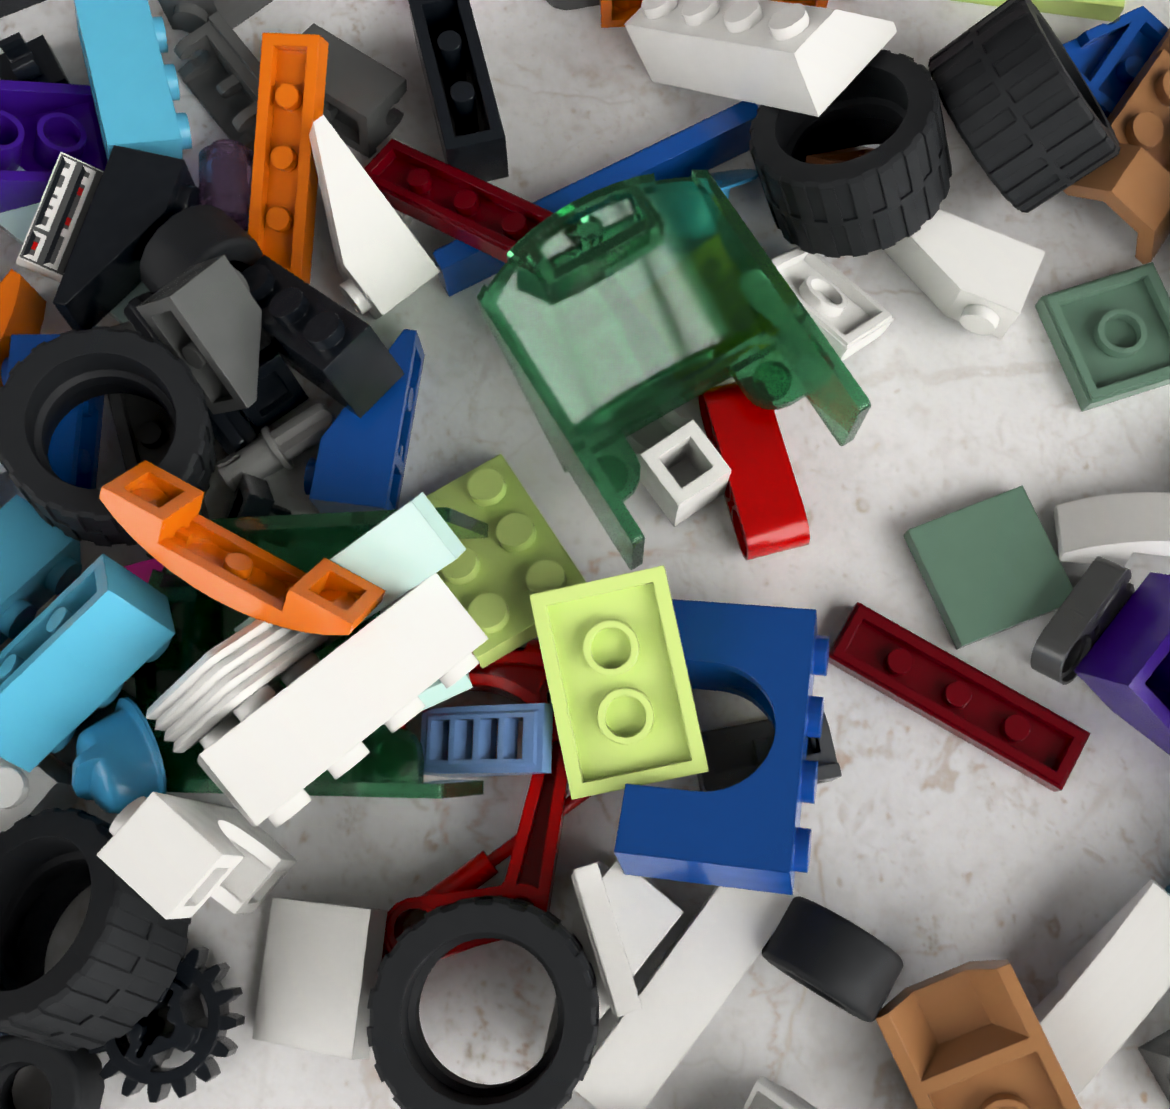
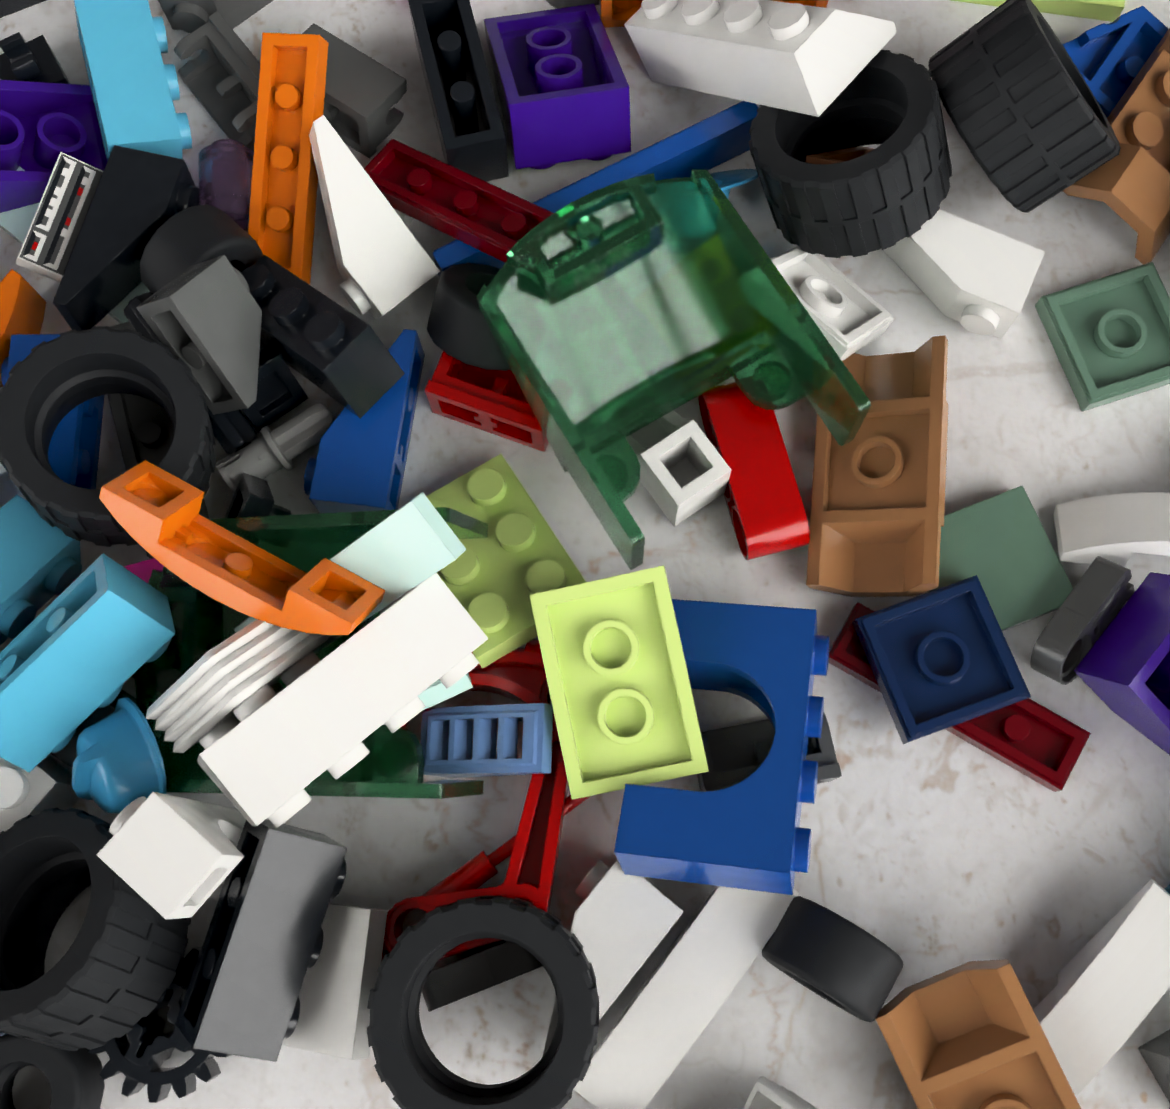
(262, 941): none -> brick
(457, 321): none -> black tyre
(477, 973): none -> dark grey piece
(485, 401): none -> red hinge
(559, 86): none -> dark purple slope
(606, 940): white tile -> none
(884, 492): none -> medium nougat piece
(940, 659): none -> dark blue tile

